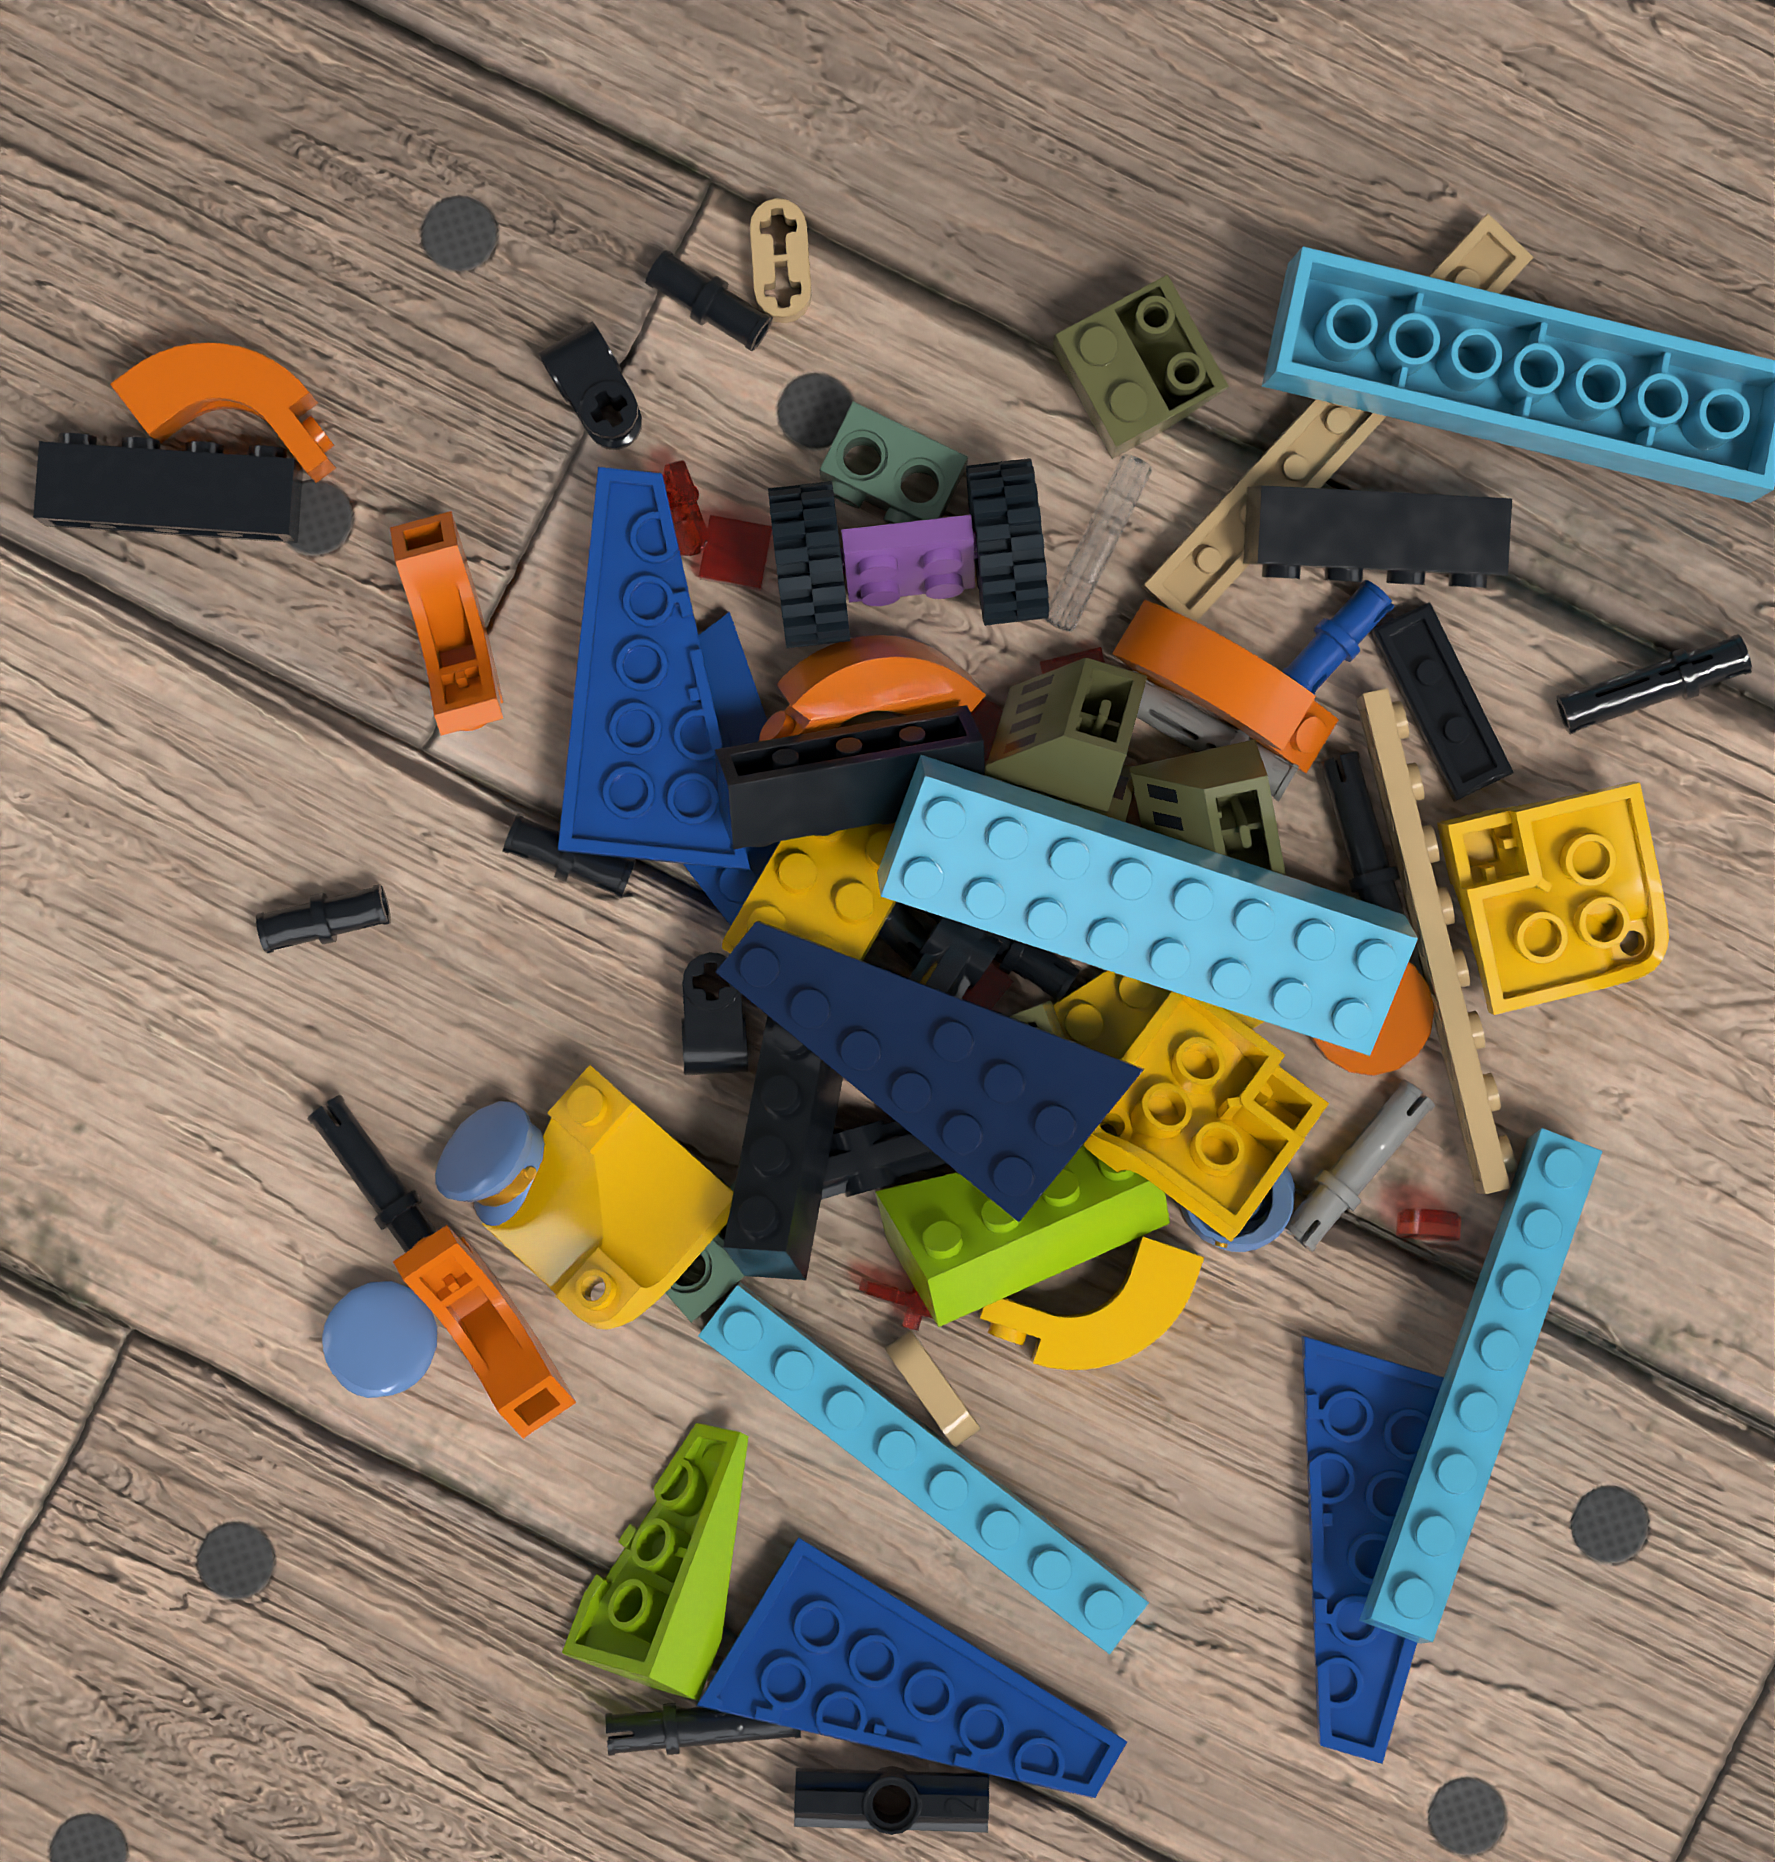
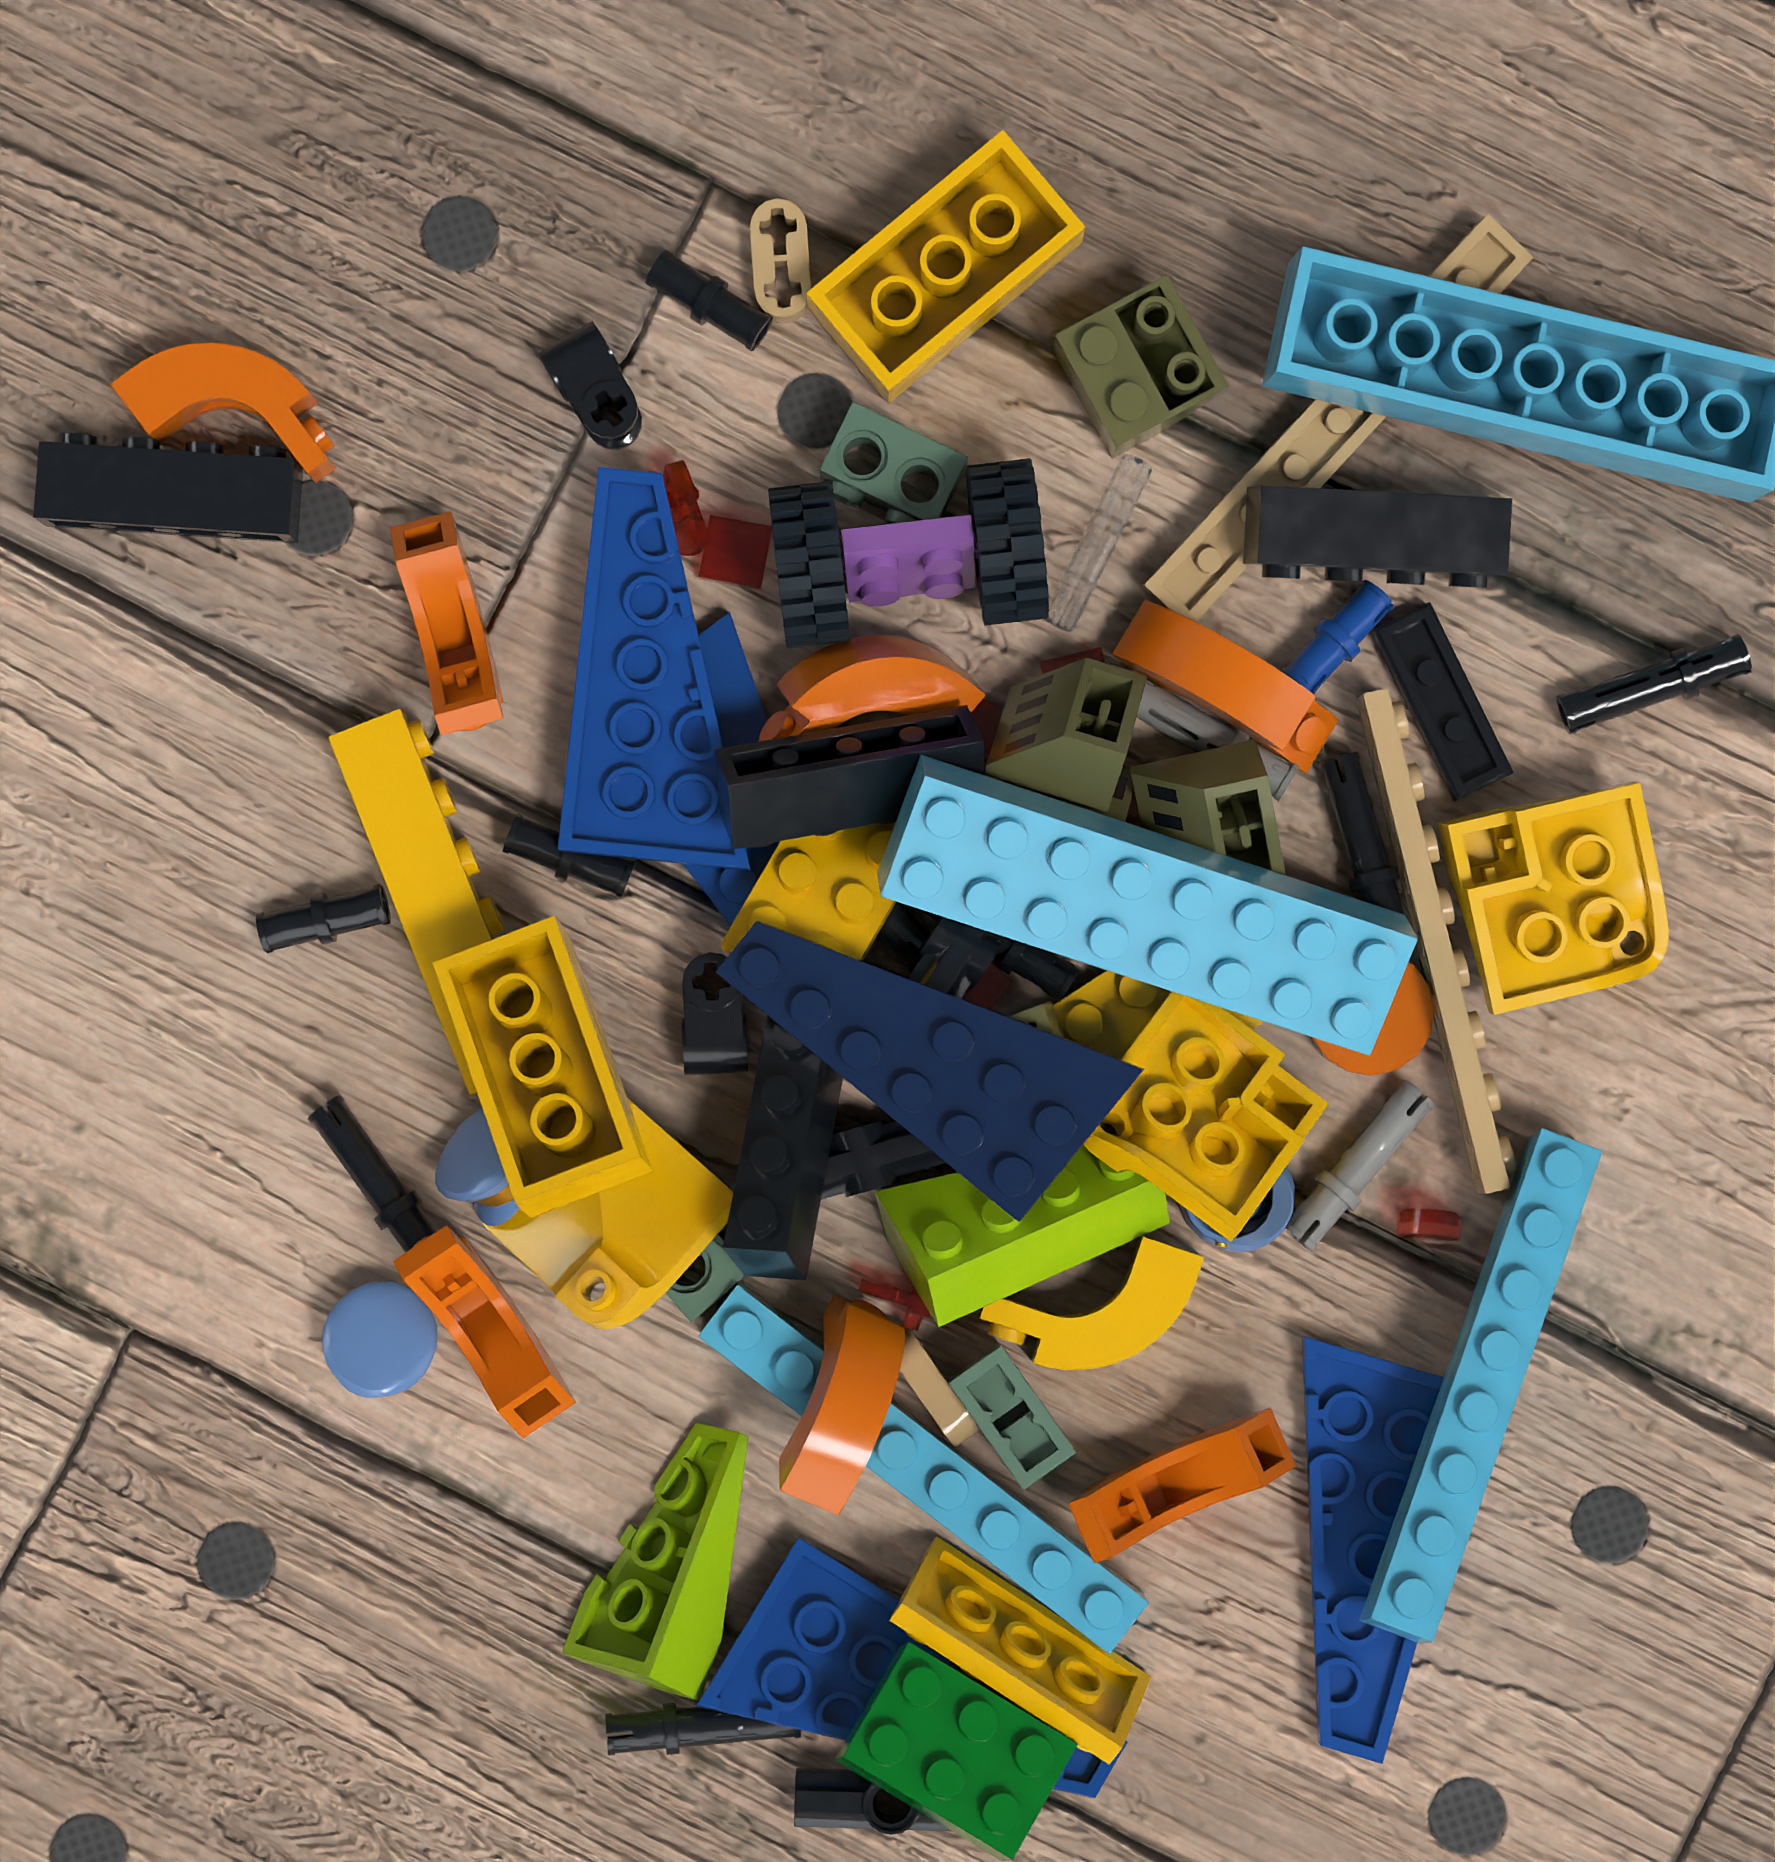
(417, 848): none -> yellow brick
(542, 1067): none -> yellow brick
(846, 1405): none -> orange arch
(945, 266): none -> yellow brick
(956, 1752): none -> green brick
(1011, 1416): none -> sand green brick
(1021, 1650): none -> yellow plate
(1180, 1481): none -> orange arch

